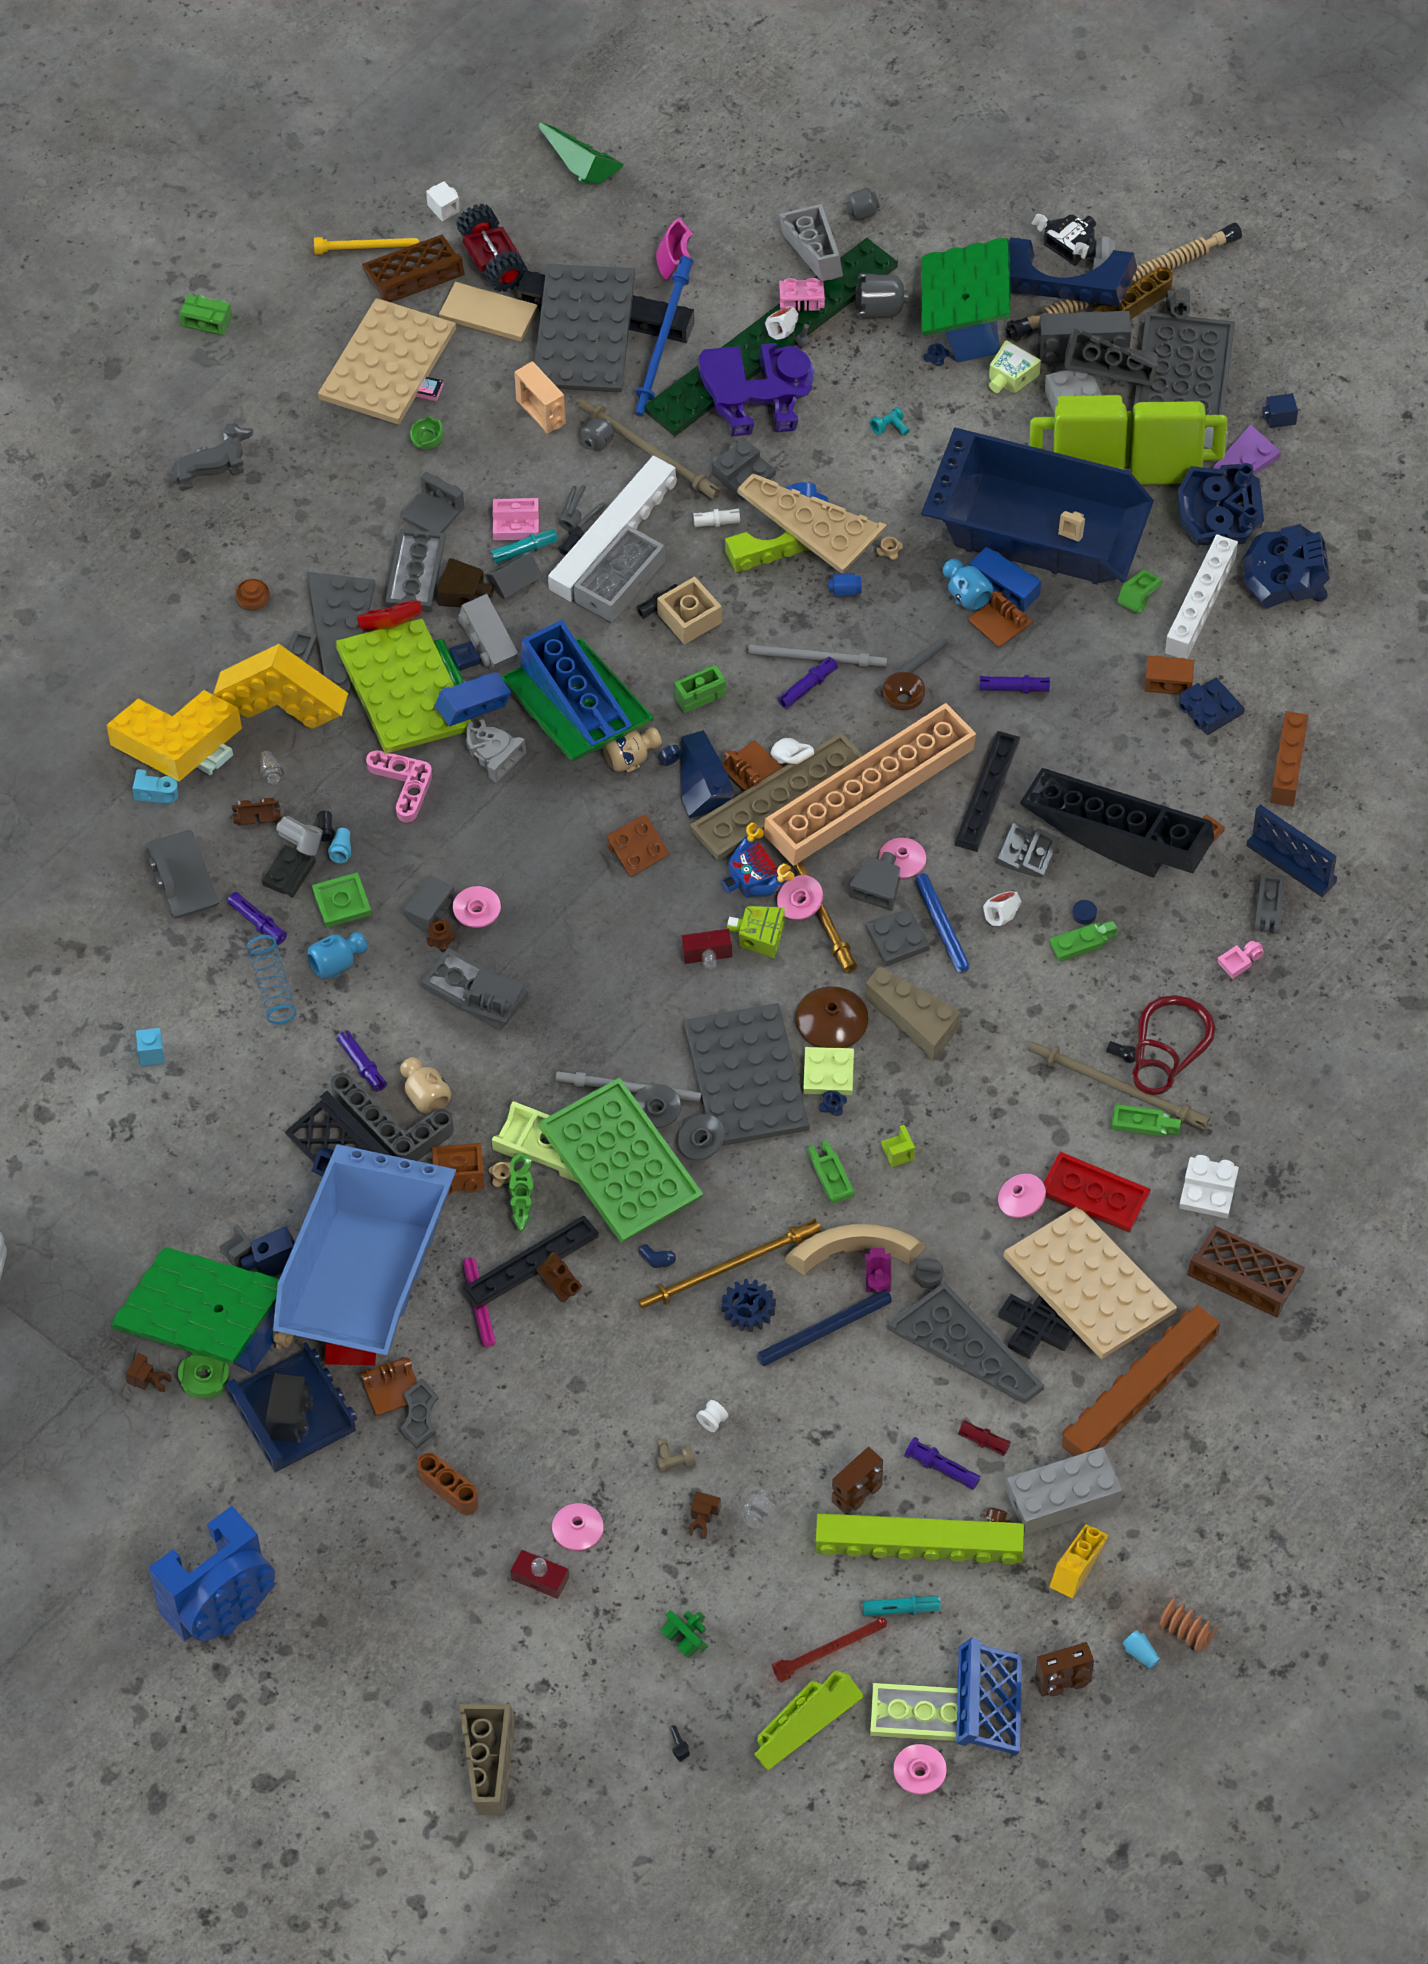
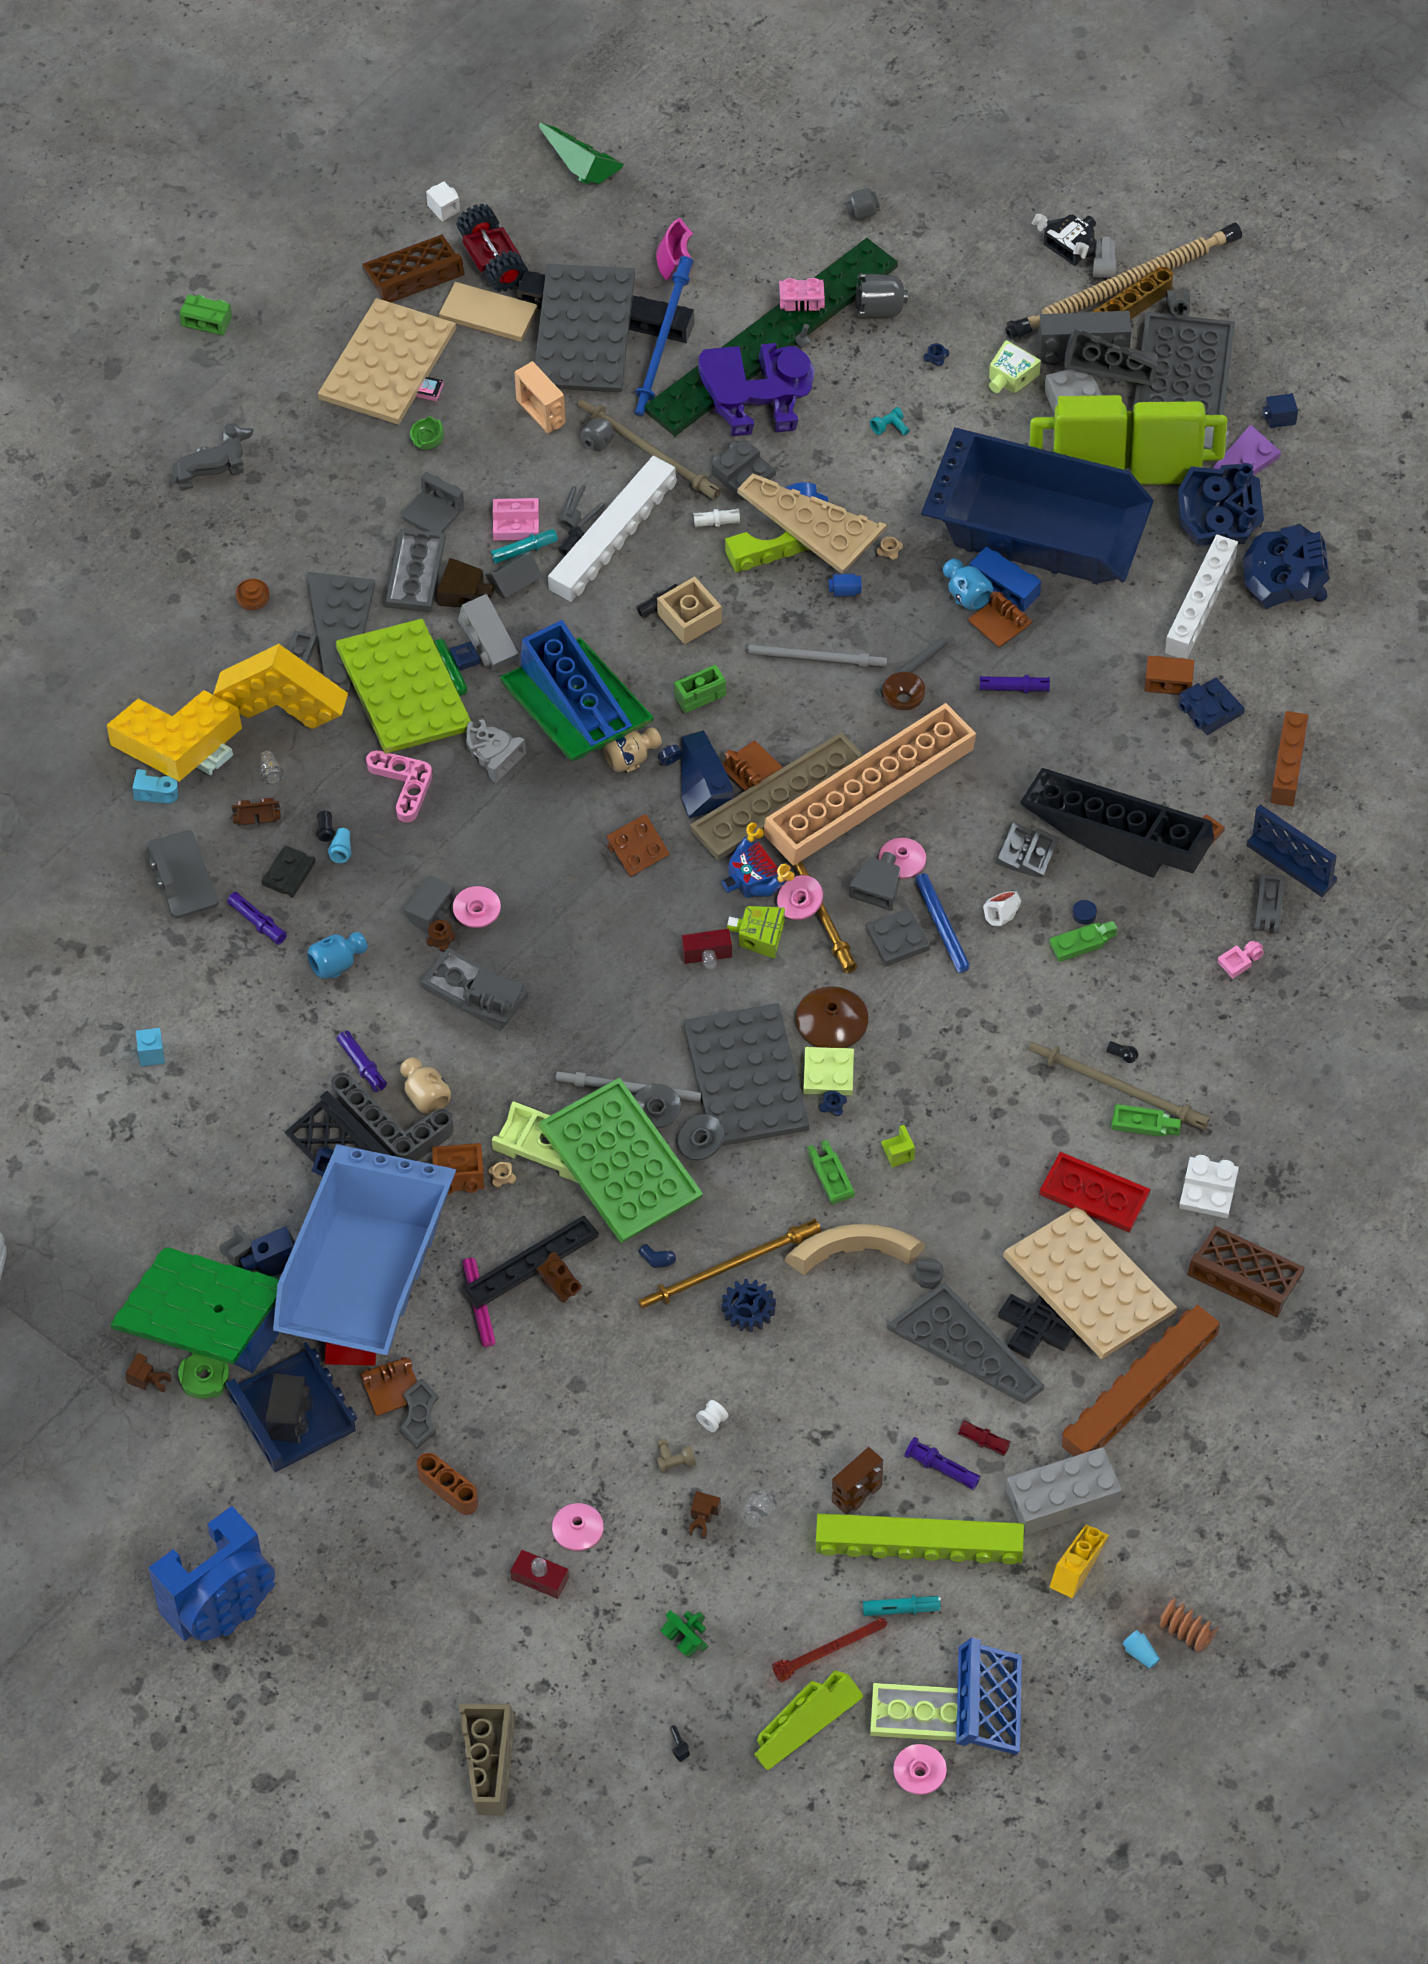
(280, 1006): dark azure piece -> none
(282, 1339): tan plate -> none
(304, 836): light grey piece -> none
(322, 245): yellow piece -> none
(341, 900): bright green plate -> none
(390, 617): red brick -> none
(472, 698): blue brick -> none
(521, 1190): bright green animal -> none
(619, 573): brick -> none
(782, 323): white rock -> none
(791, 751): white piece -> none
(803, 686): dark purple pin -> none
(813, 240): light grey wedge -> none
(824, 1327): dark blue axle -> none
(878, 1270): magenta hips -> none
(913, 1011): dark tan wedge -> none
(967, 295): green piece -> none
(987, 791): black tile -> none
(995, 1515): reddish brown plate -> none
(1025, 1202): bright pink dish -> none
(1064, 1669): reddish brown piece -> none
(1072, 525): tan tile -> none
(1102, 285): dark blue arch -> none
(1137, 590): bright green plate -> none
(1142, 1042): dark red animal -> none

